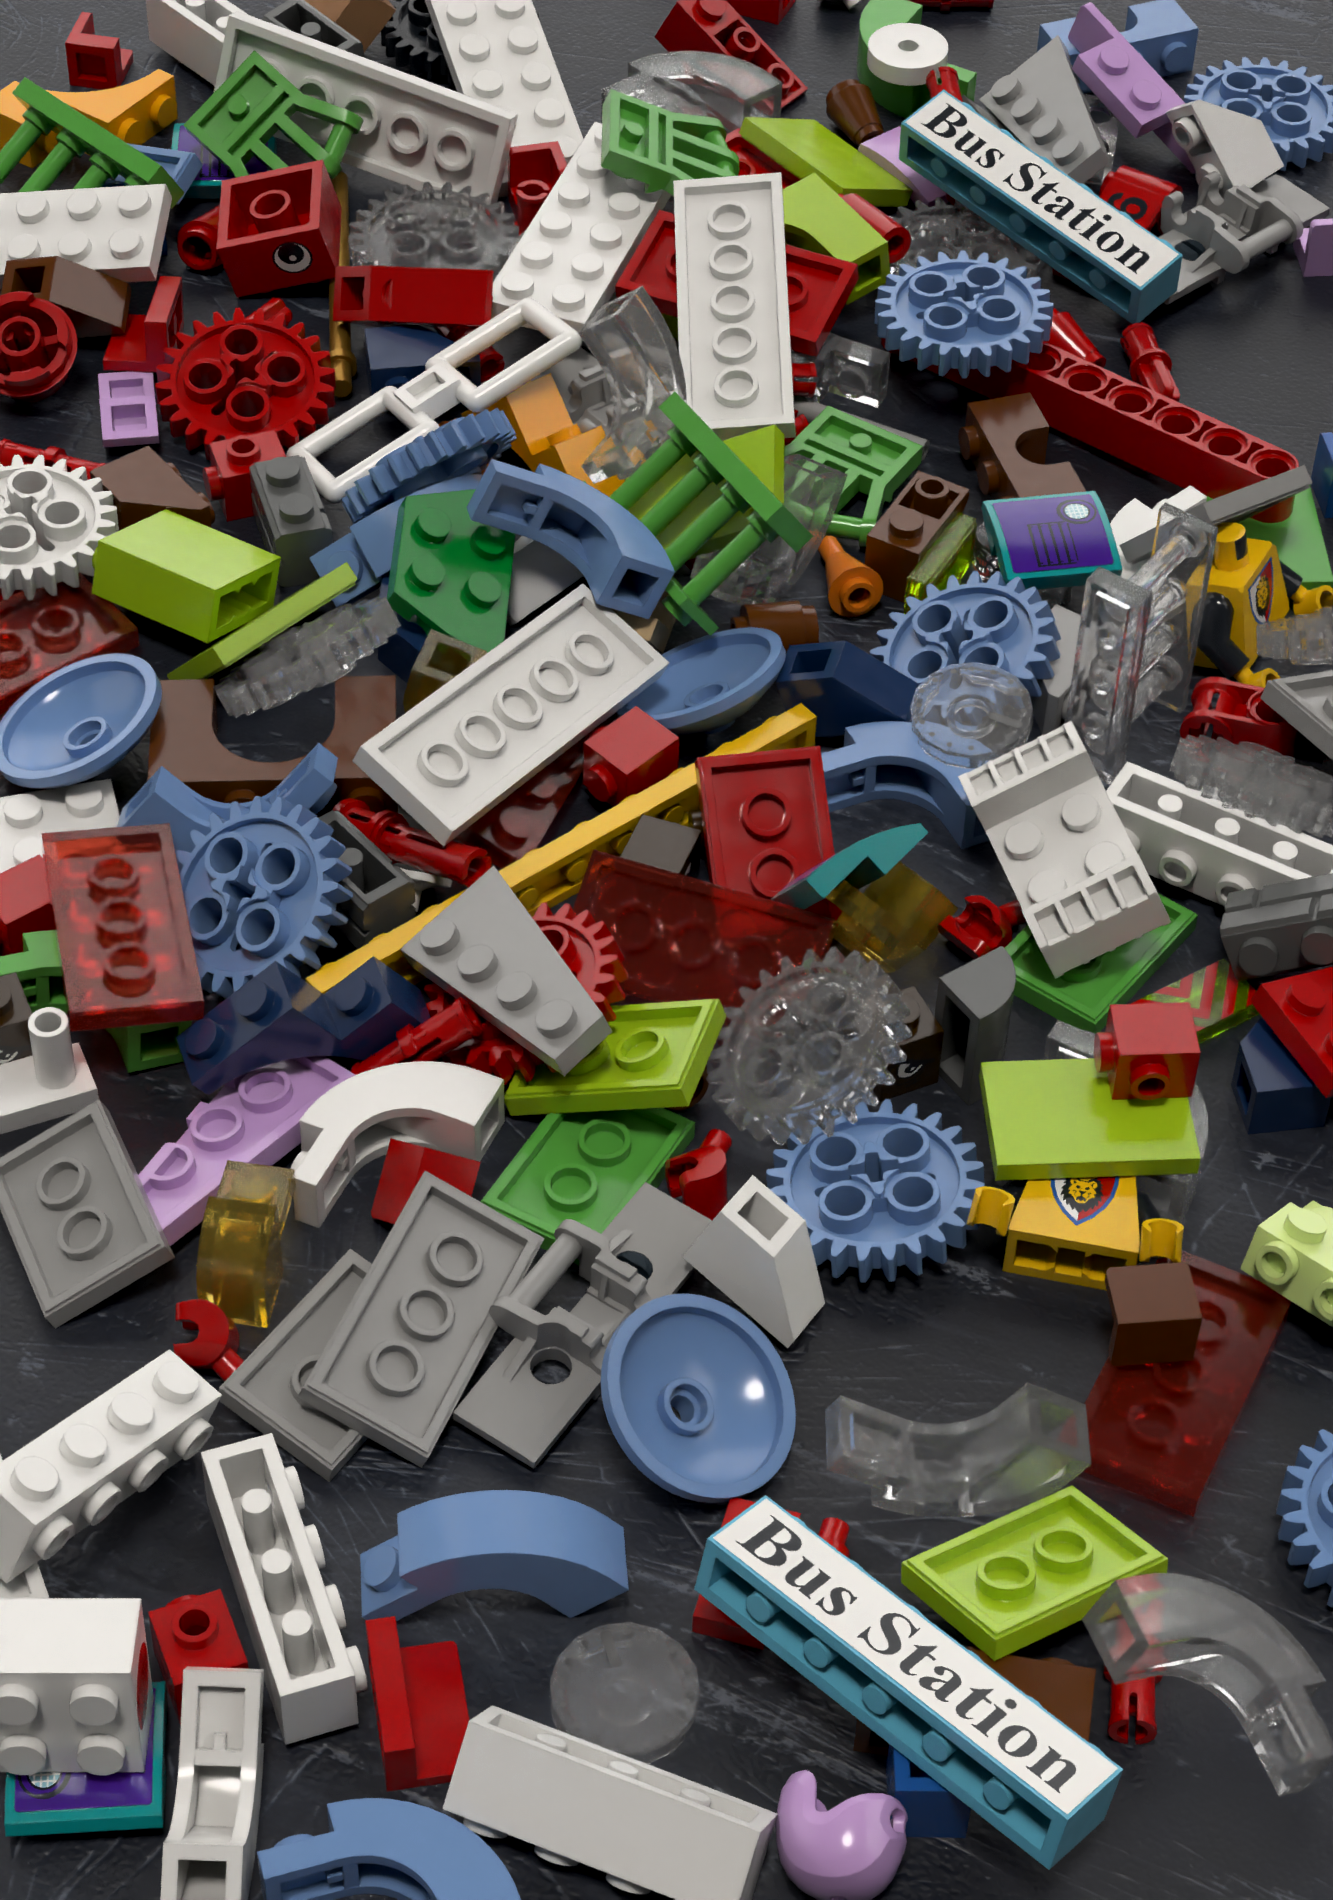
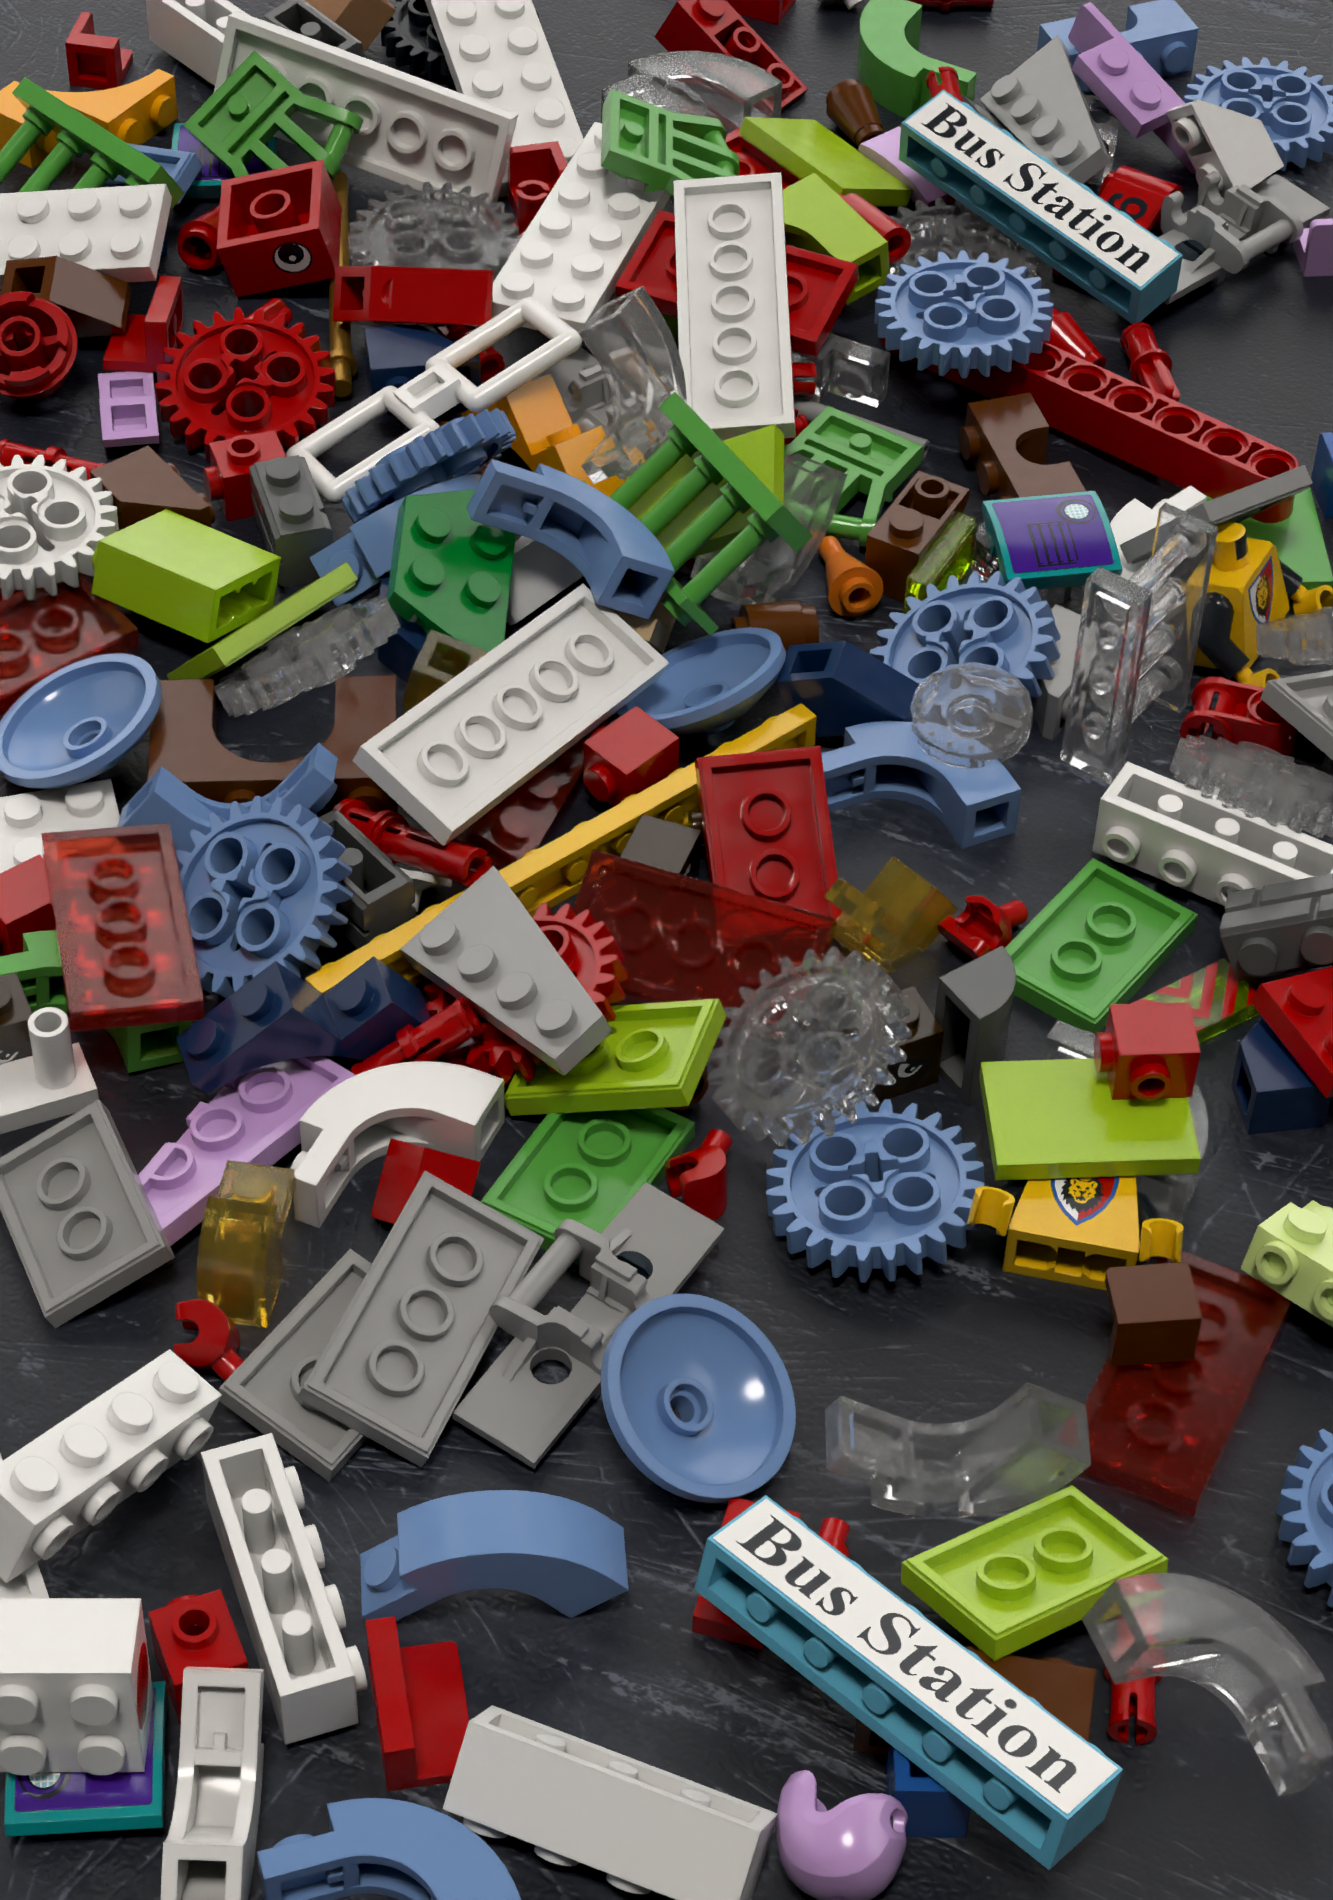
(626, 1690): clear tile -> none
(762, 1261): white slope -> none
(856, 864): teal slope -> none
(906, 53): white piece -> none
(1064, 849): white plate -> none

